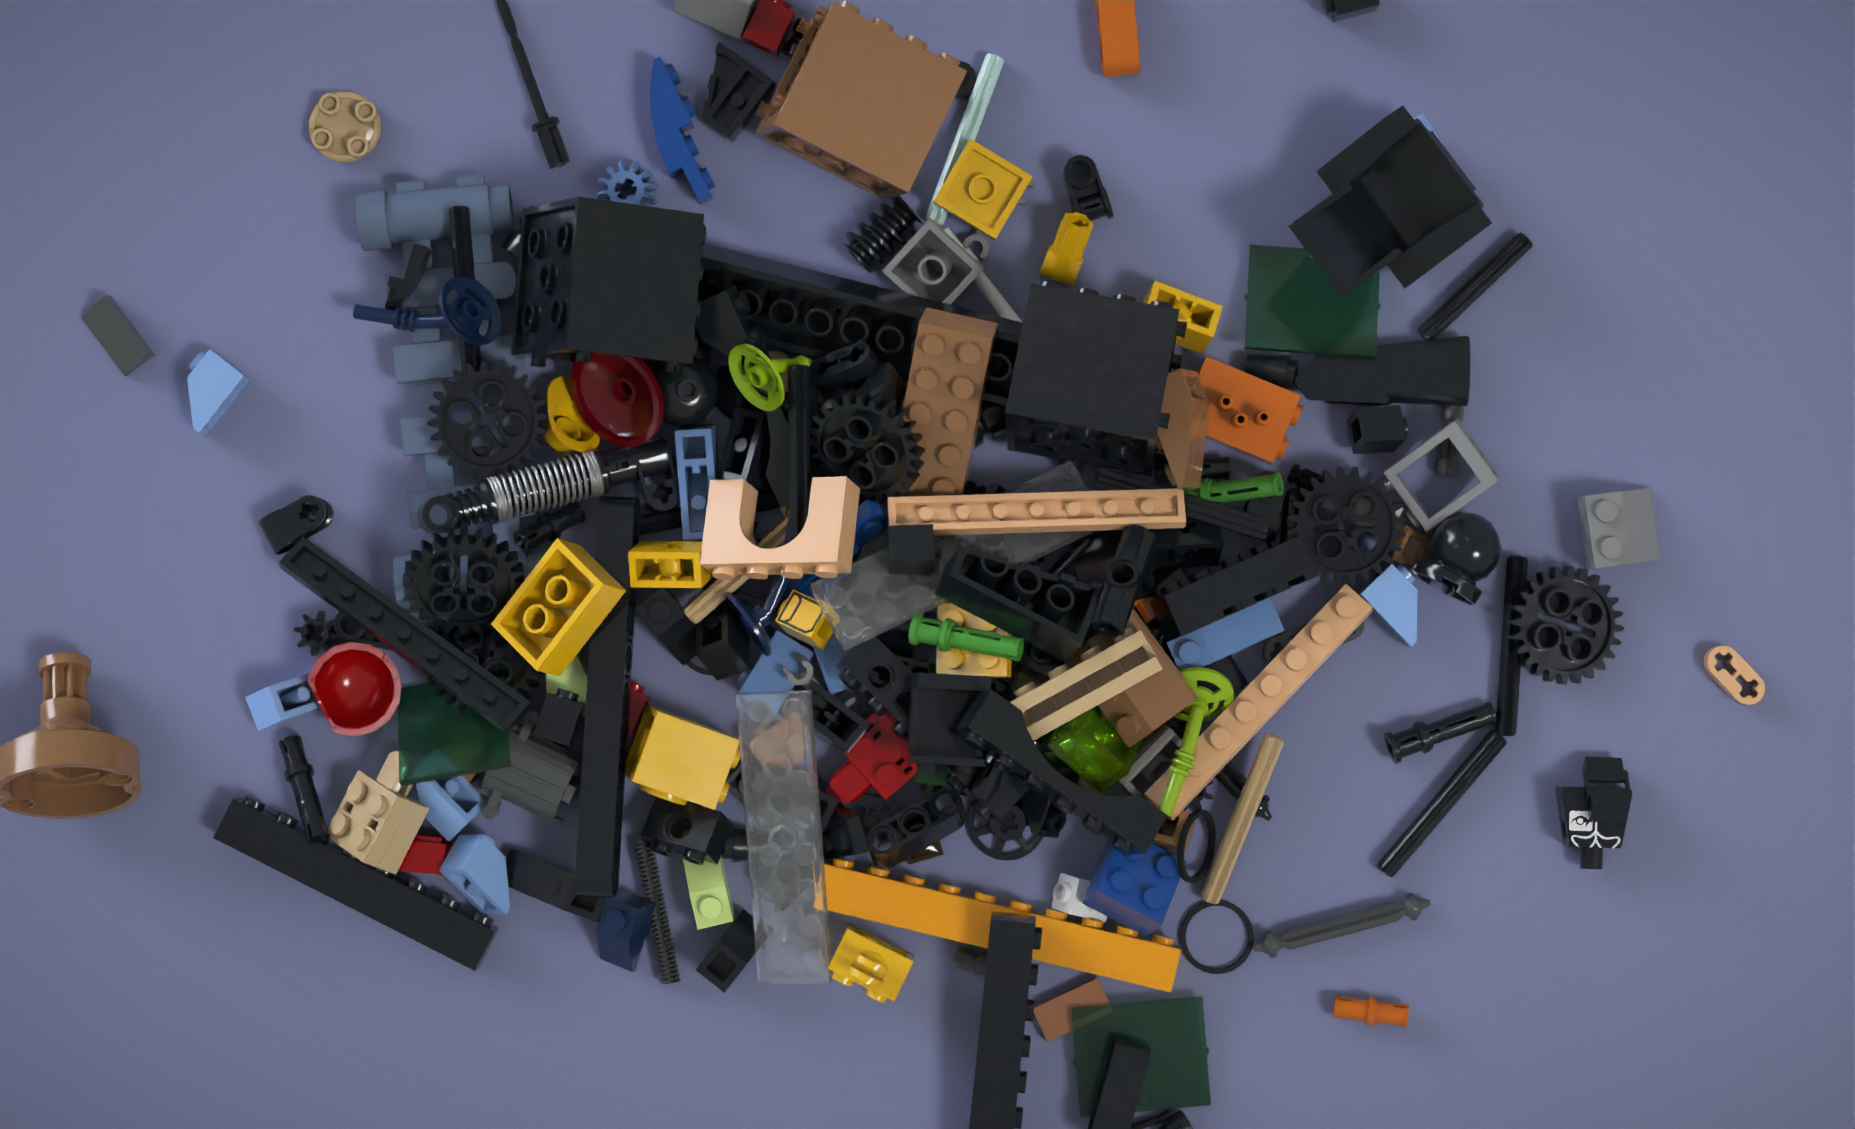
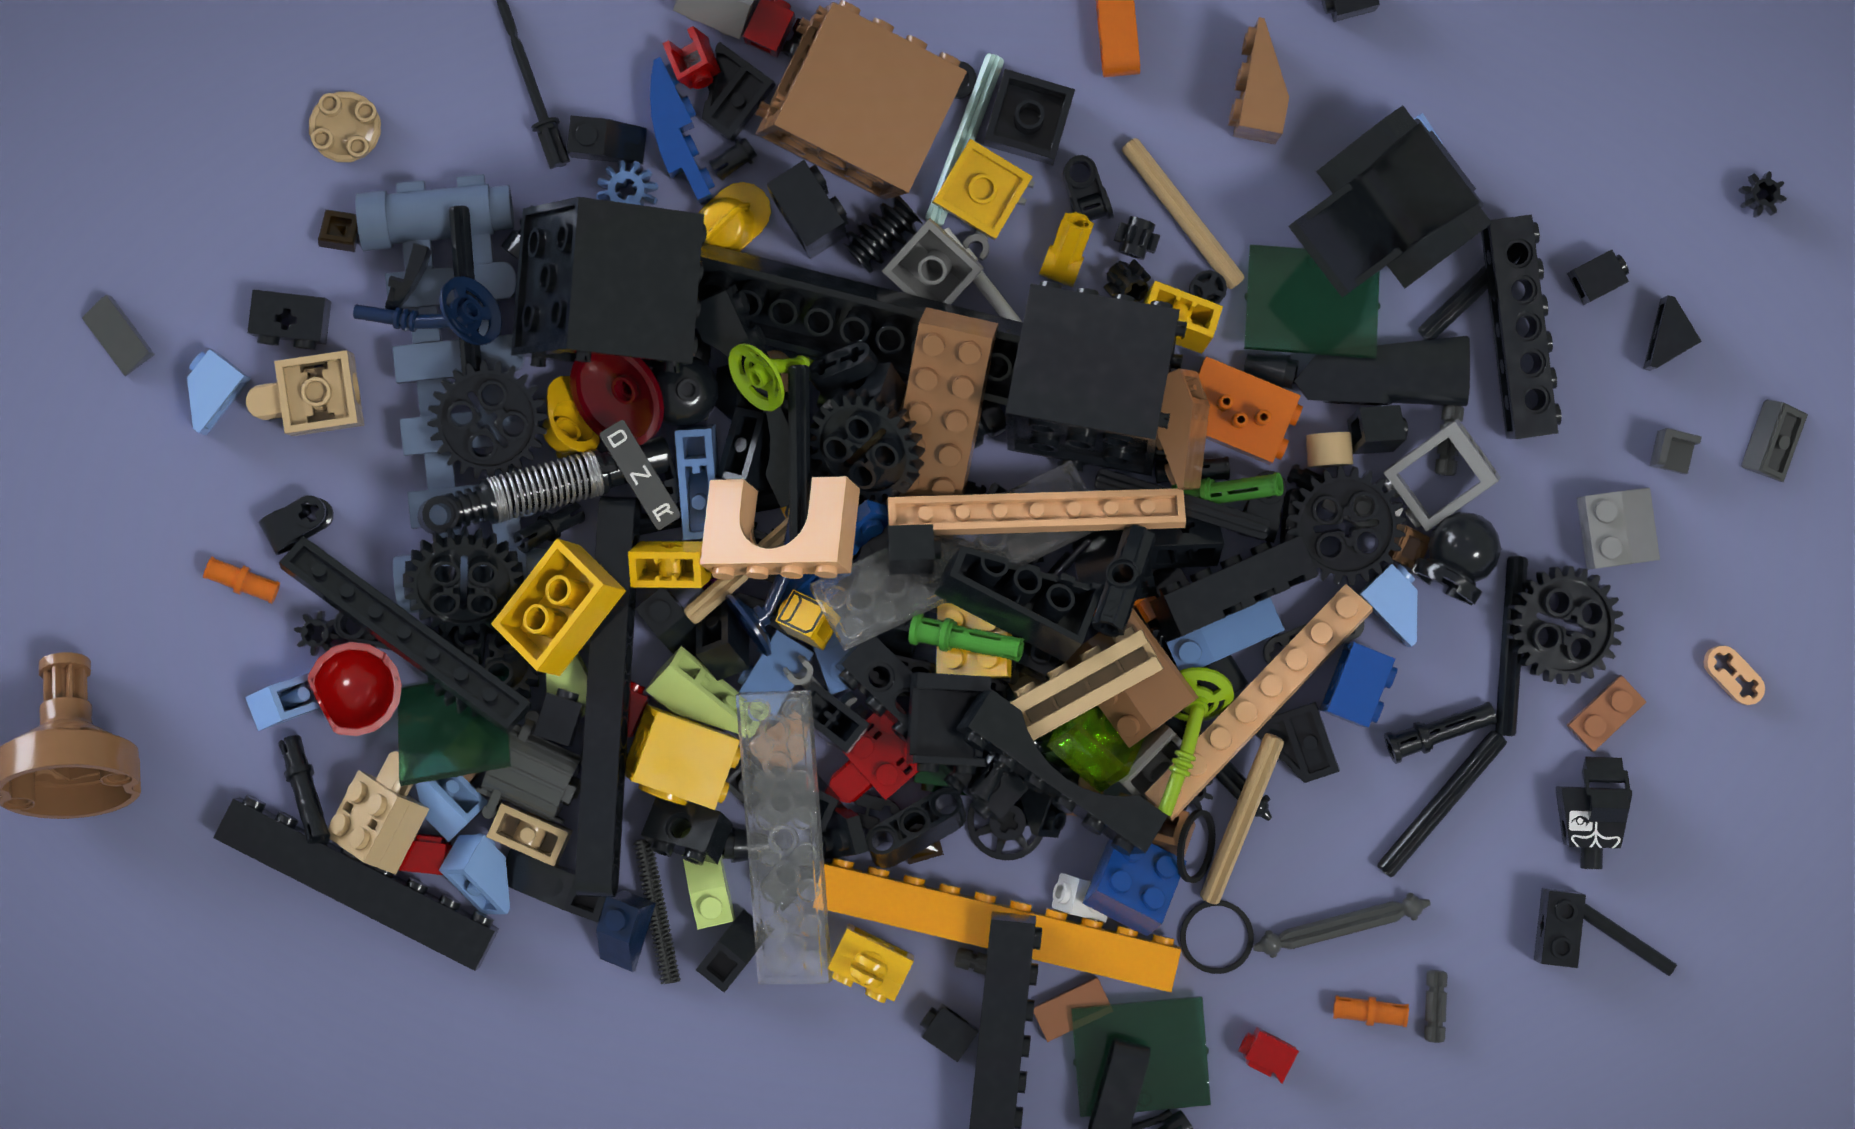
(241, 580): none -> orange pin
(269, 309): none -> black brick
(311, 397): none -> tan brick
(338, 231): none -> dark brown tile
(529, 833): none -> tan brick
(606, 140): none -> black slope
(640, 474): none -> dark grey sticker
(693, 692): none -> yellowish green slope
(694, 63): none -> red window
(735, 156): none -> black pin
(736, 216): none -> yellow piece
(807, 209): none -> black brick
(948, 1031): none -> black brick
(1029, 117): none -> black brick
(1127, 280): none -> black gear
(1137, 238): none -> black gear
(1182, 212): none -> tan axle
(1210, 283): none -> black wheel
(1263, 96): none -> medium nougat slope
(1268, 1053): none -> red window
(1305, 742): none -> black wing
(1329, 449): none -> tan piece
(1359, 685): none -> blue brick
(1435, 1006): none -> dark grey axle
(1509, 345): none -> black brick
(1559, 927): none -> black brick
(1599, 276): none -> black brick
(1606, 713): none -> nougat plate
(1629, 940): none -> black bar
(1670, 334): none -> black slope
(1673, 450): none -> dark grey panel
(1756, 186): none -> black gear
(1774, 440): none -> dark grey slope

